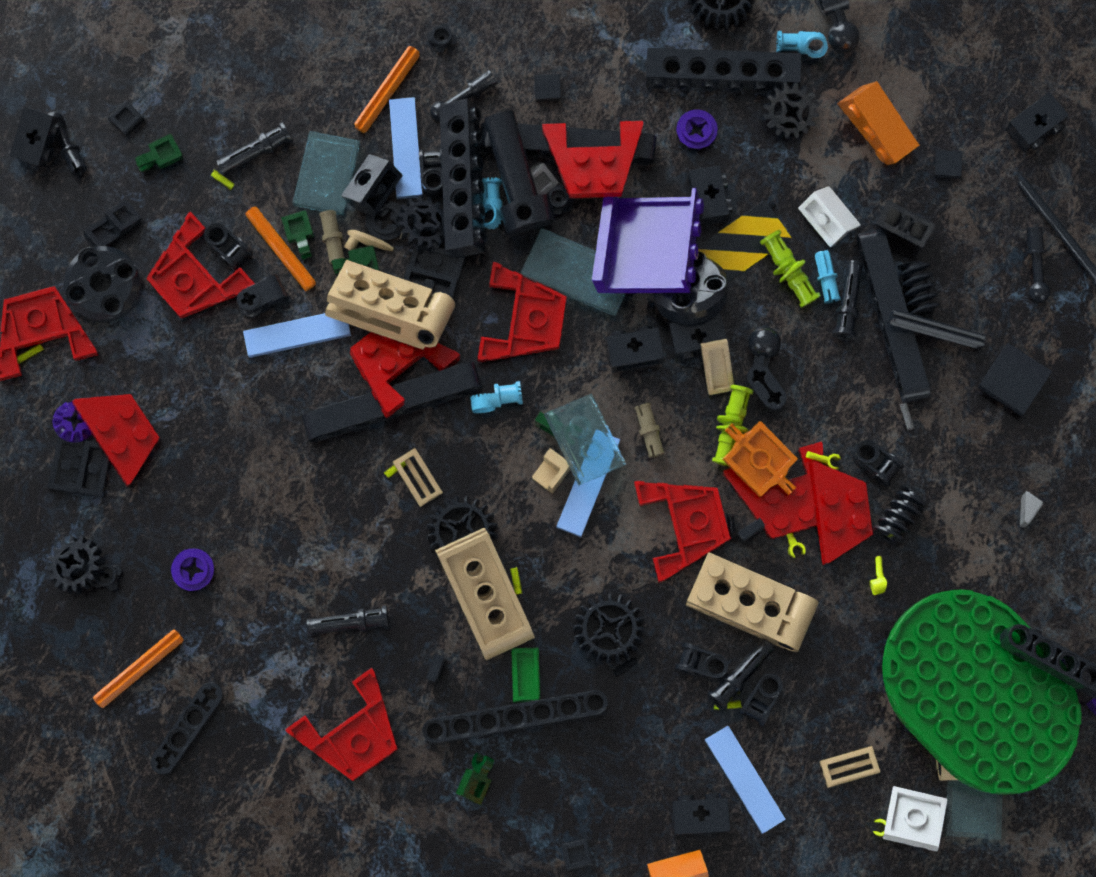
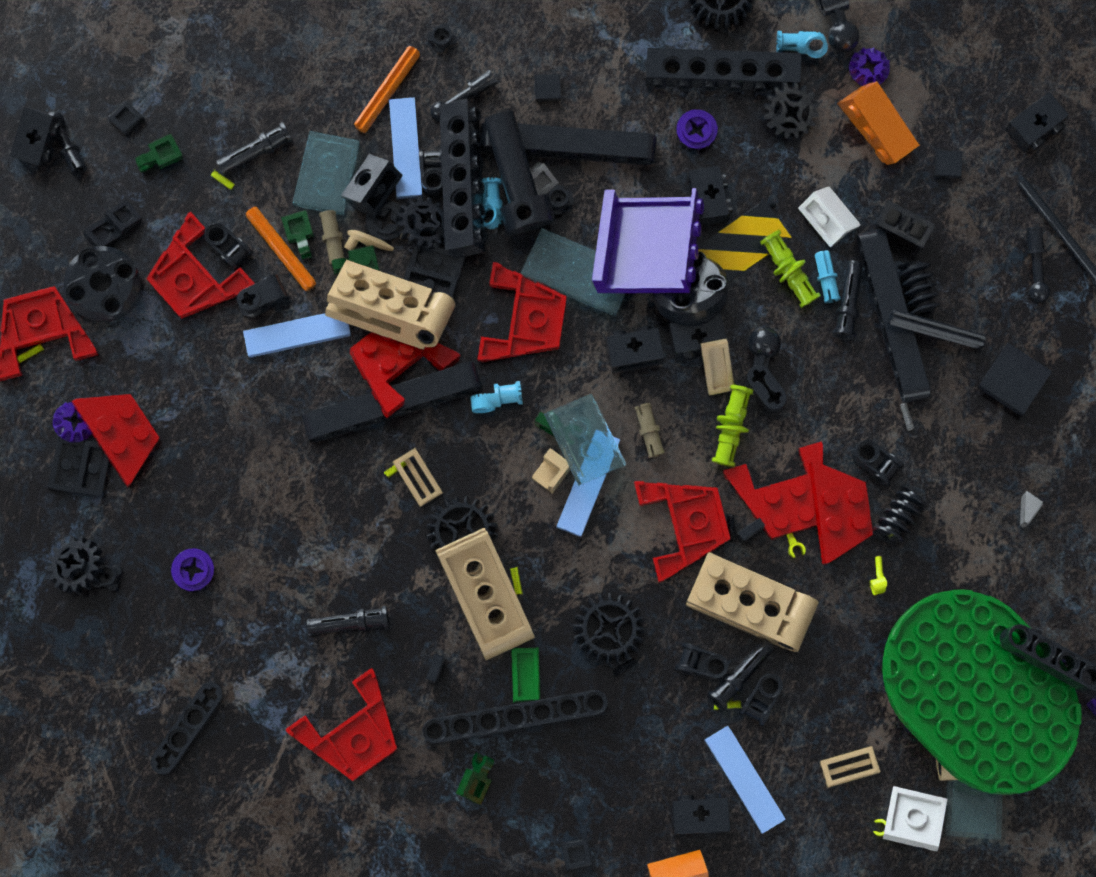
(138, 668): orange axle -> none
(594, 170): red wing -> none
(760, 459): orange plate -> none
(824, 459): neon yellow hand -> none
(864, 76): none -> dark purple gear

